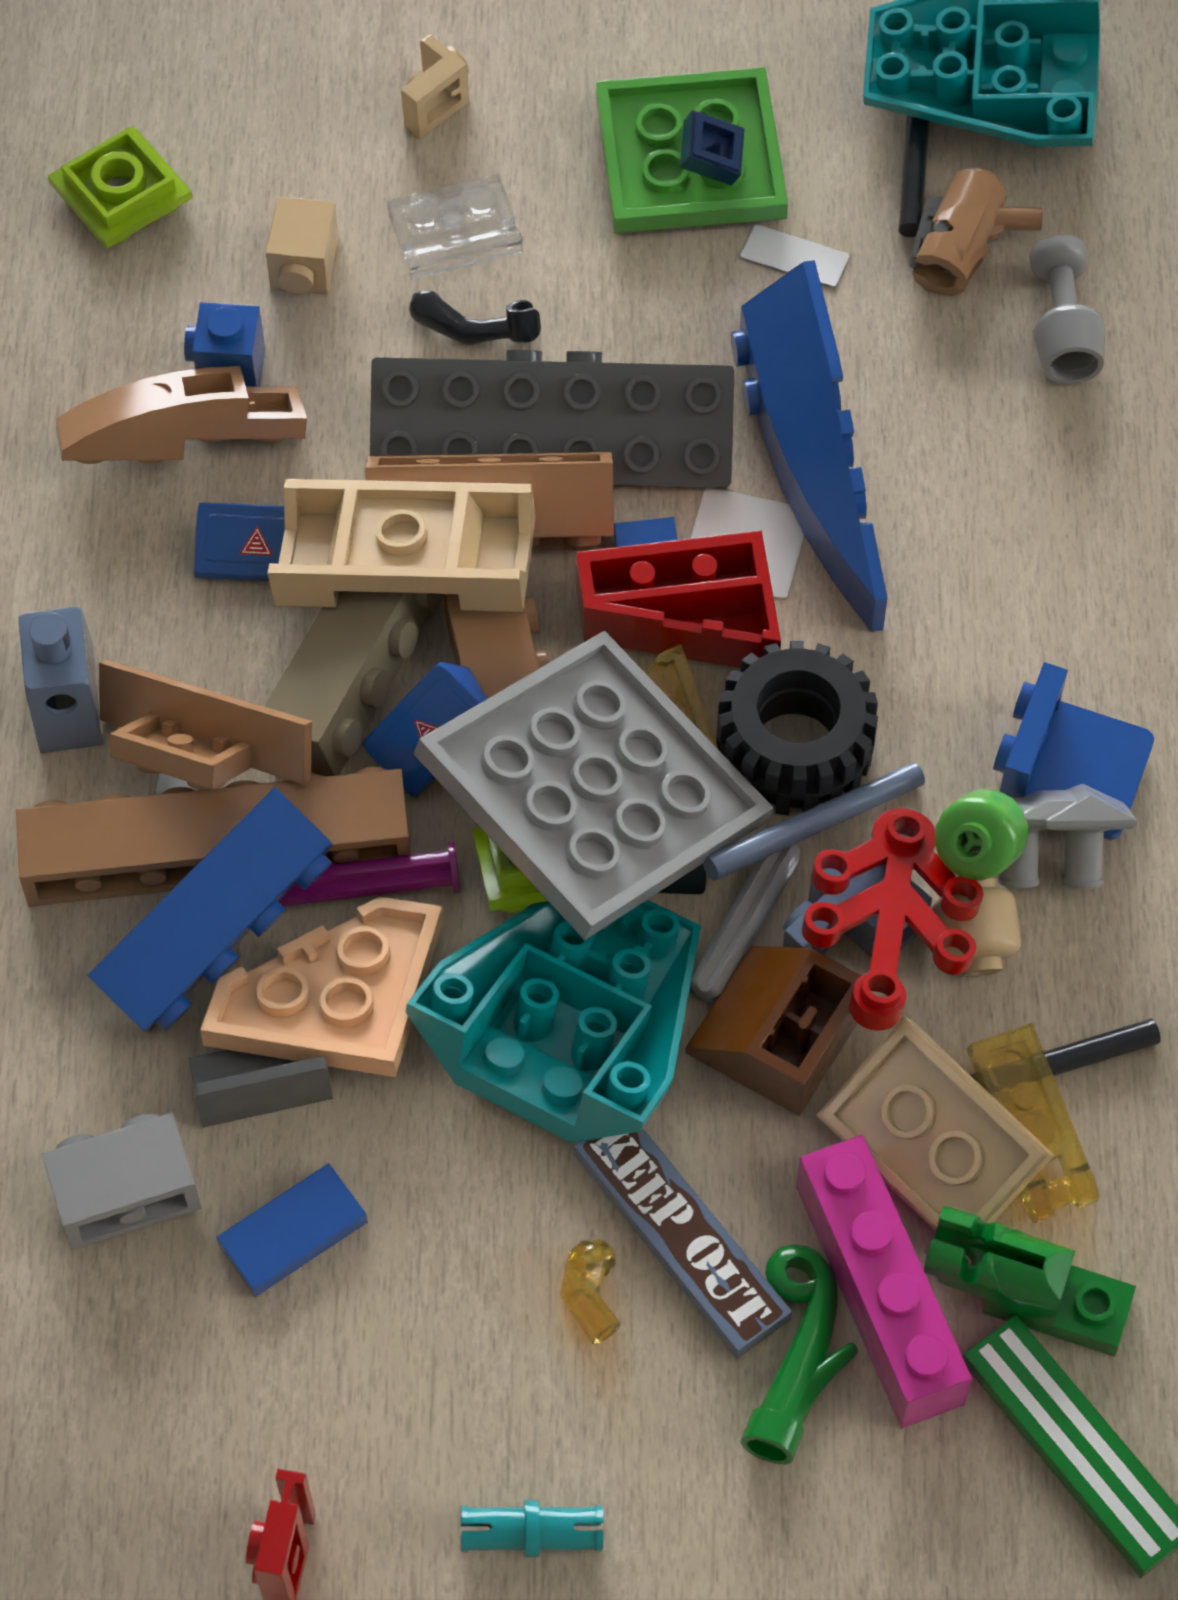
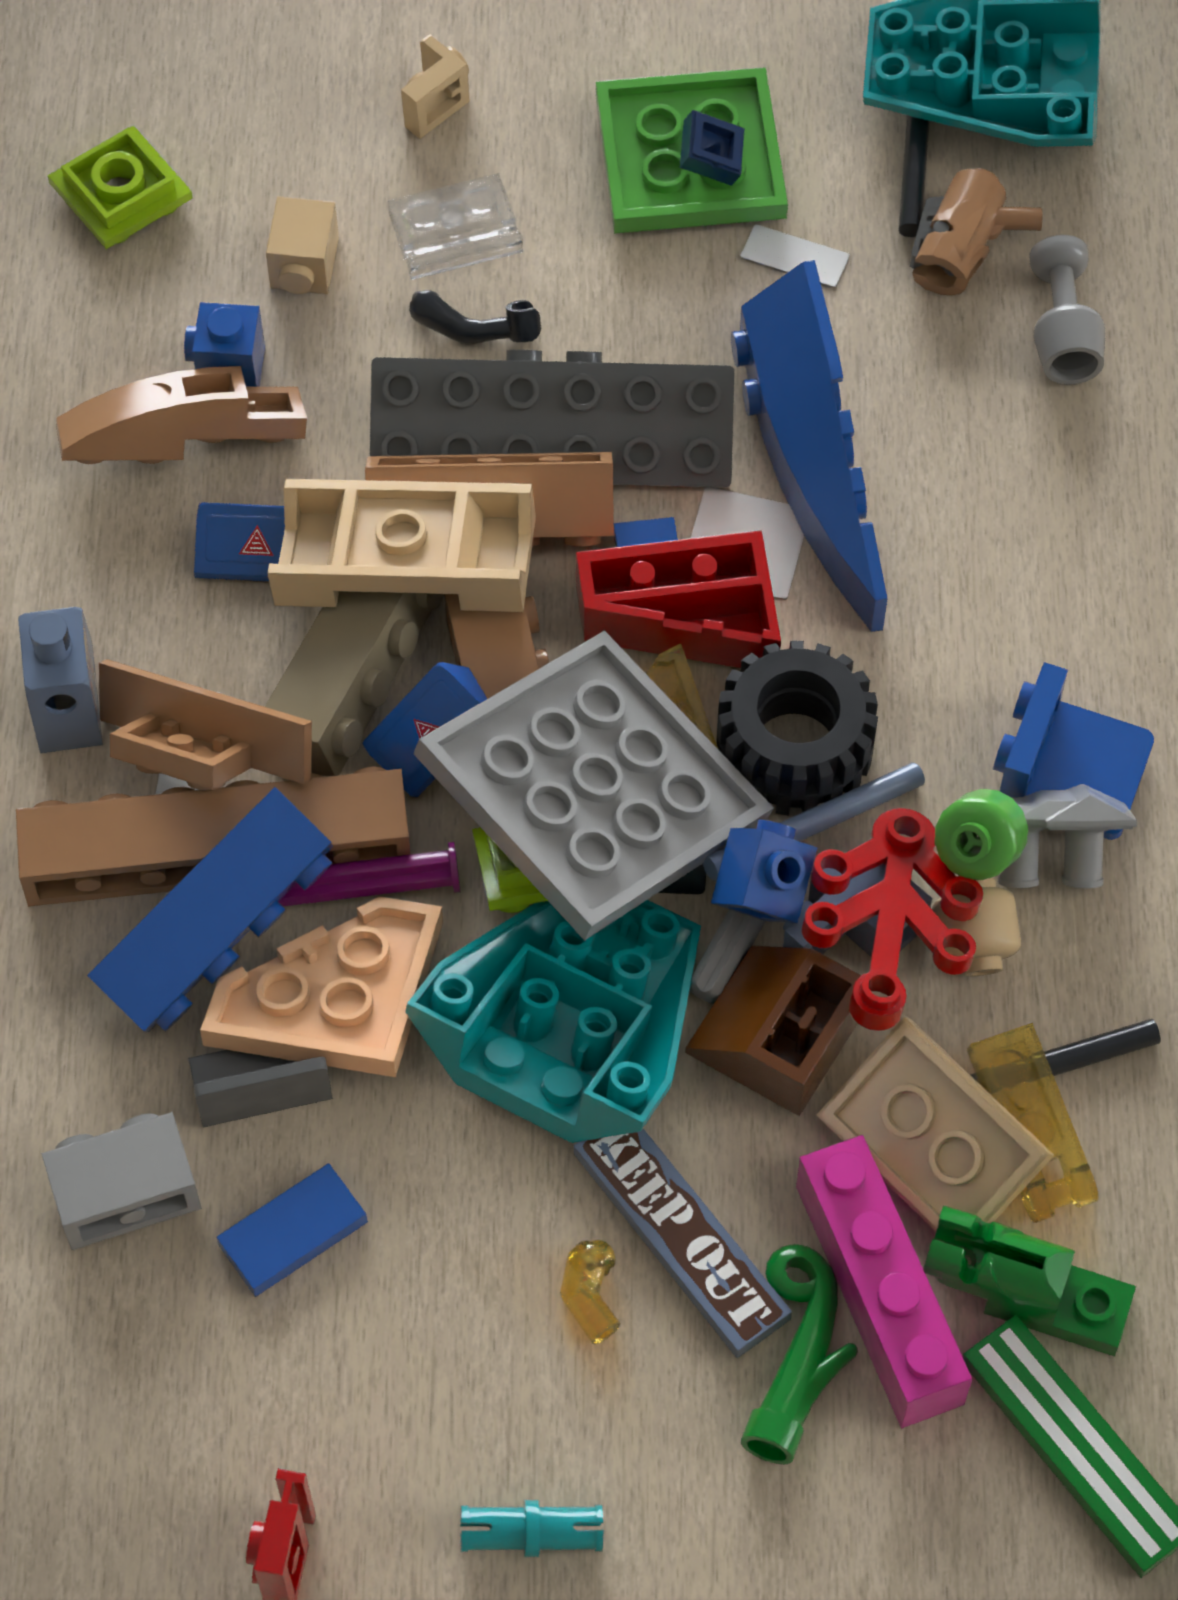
(764, 872): none -> blue brick

